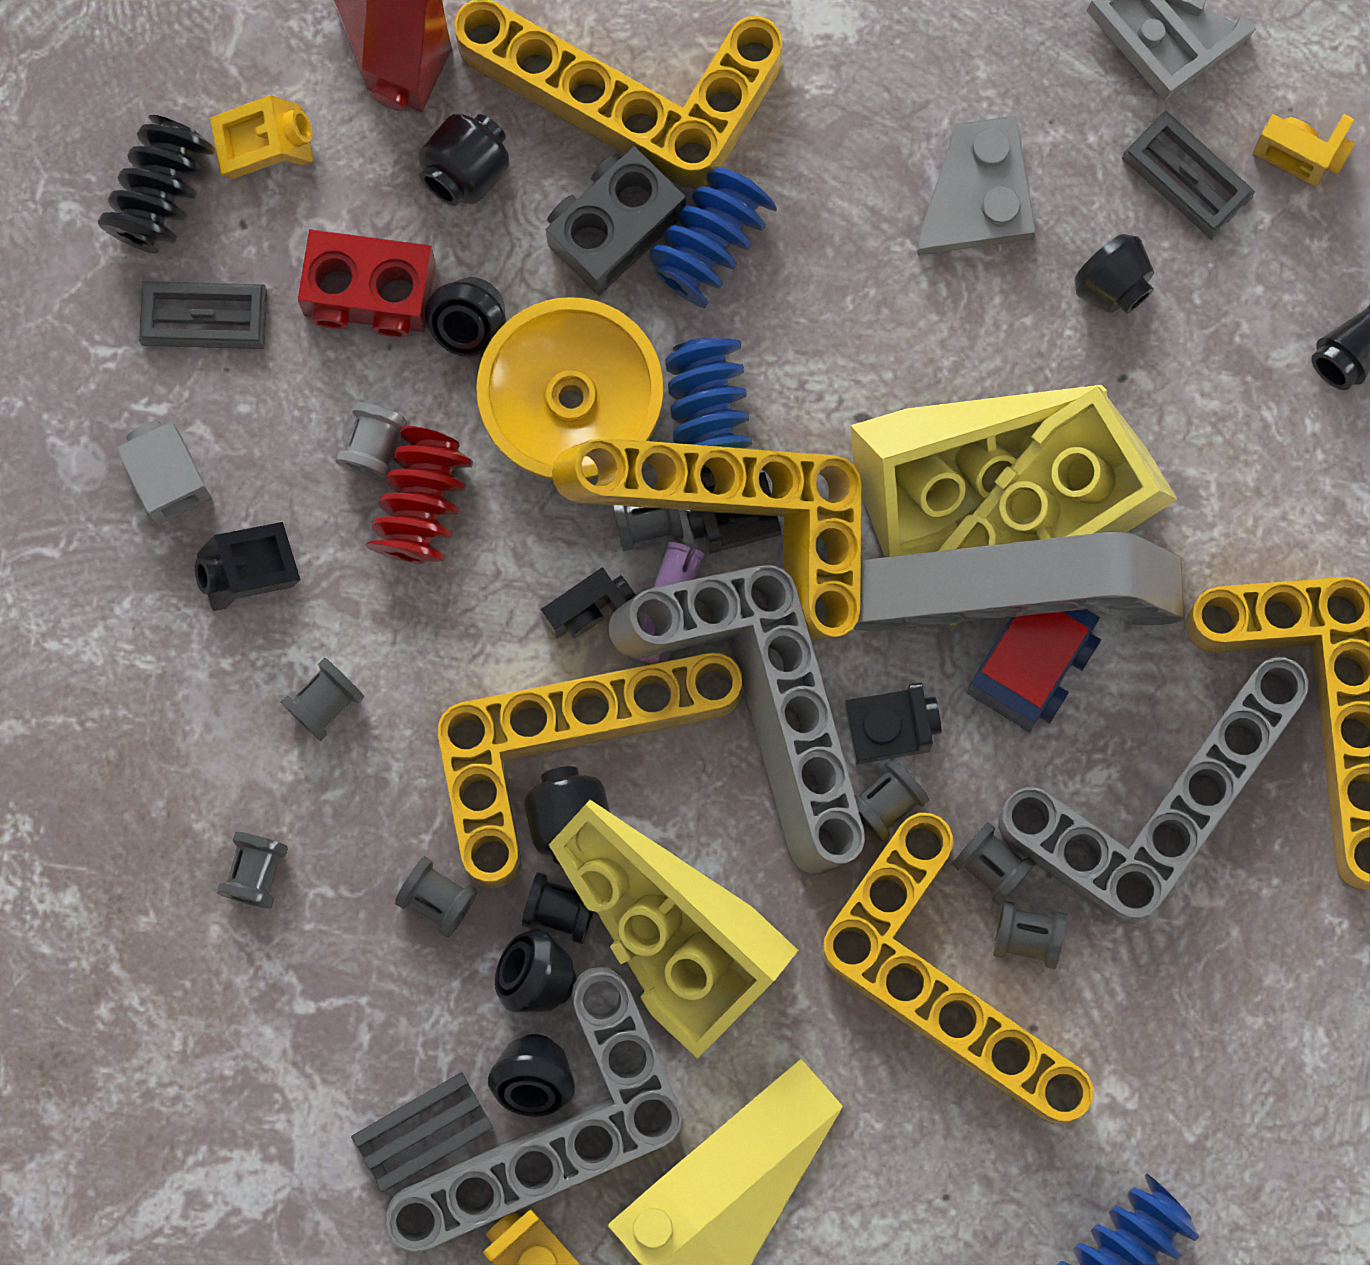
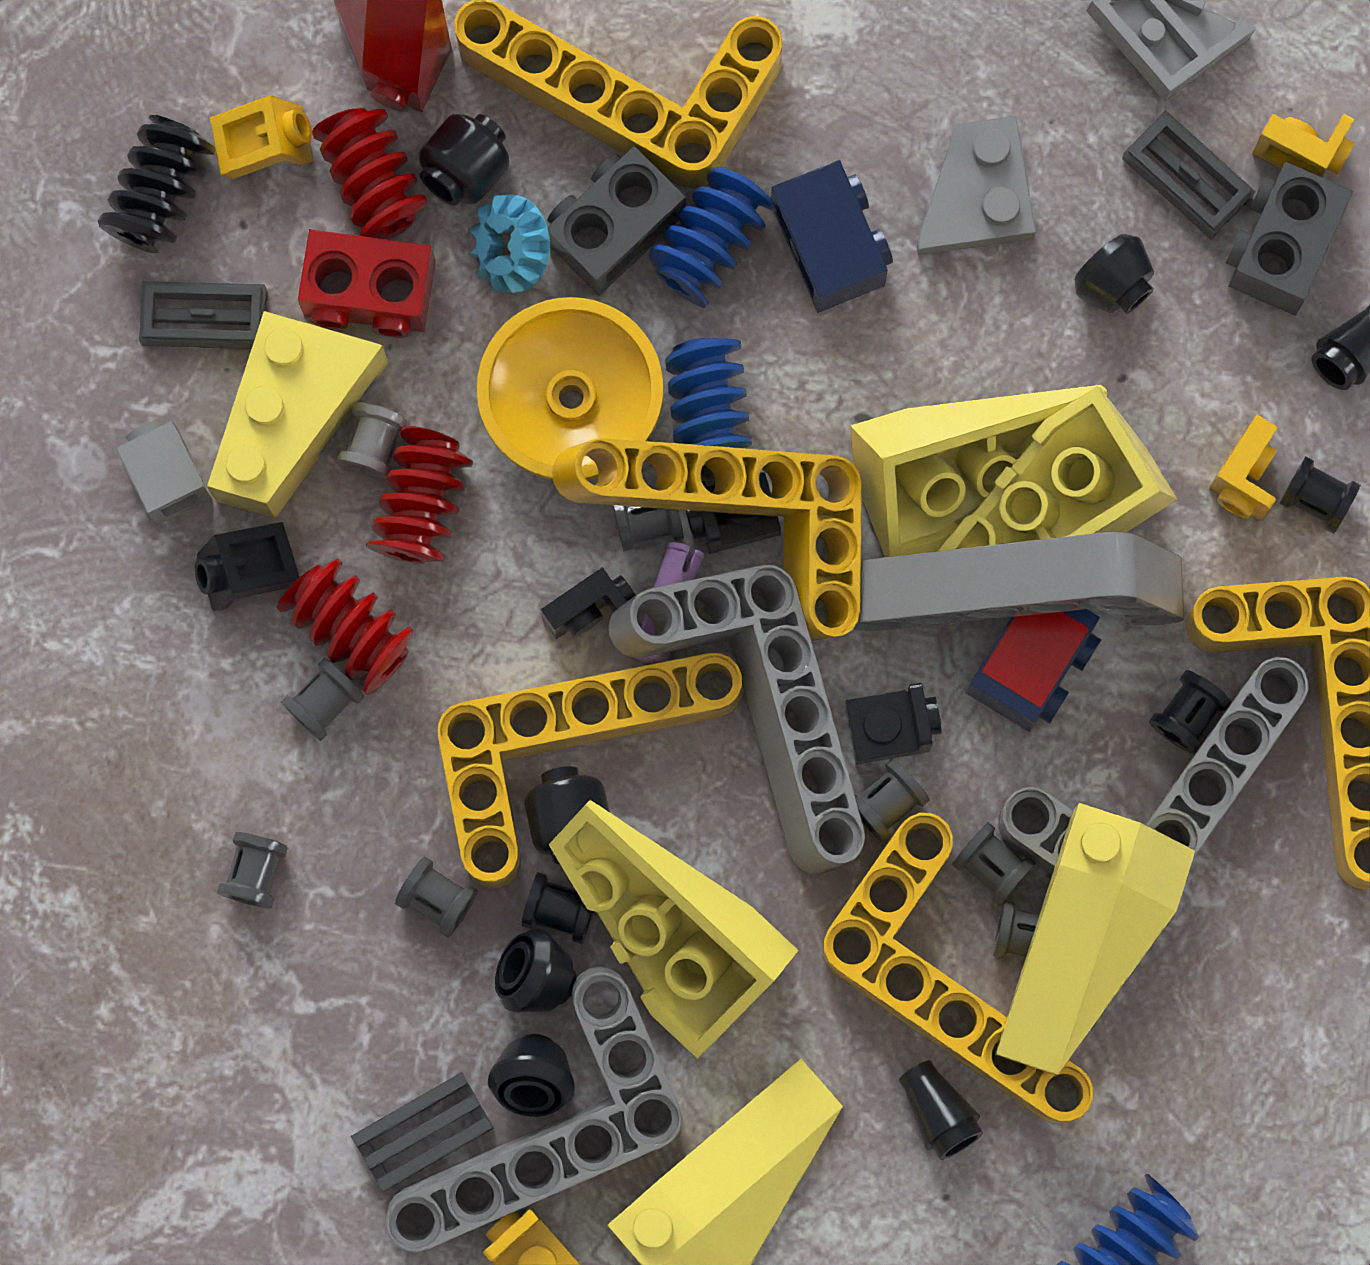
(287, 409): none -> light yellow wedge
(347, 624): none -> red piece
(369, 172): none -> red piece
(465, 316): black cone -> none
(527, 245): none -> medium azure gear
(830, 235): none -> dark blue brick
(941, 1113): none -> black cone
(1098, 920): none -> light yellow wedge
(1190, 711): none -> black bush
(1249, 459): none -> yellow bracket
(1296, 241): none -> dark grey brick
(1320, 494): none -> black bush

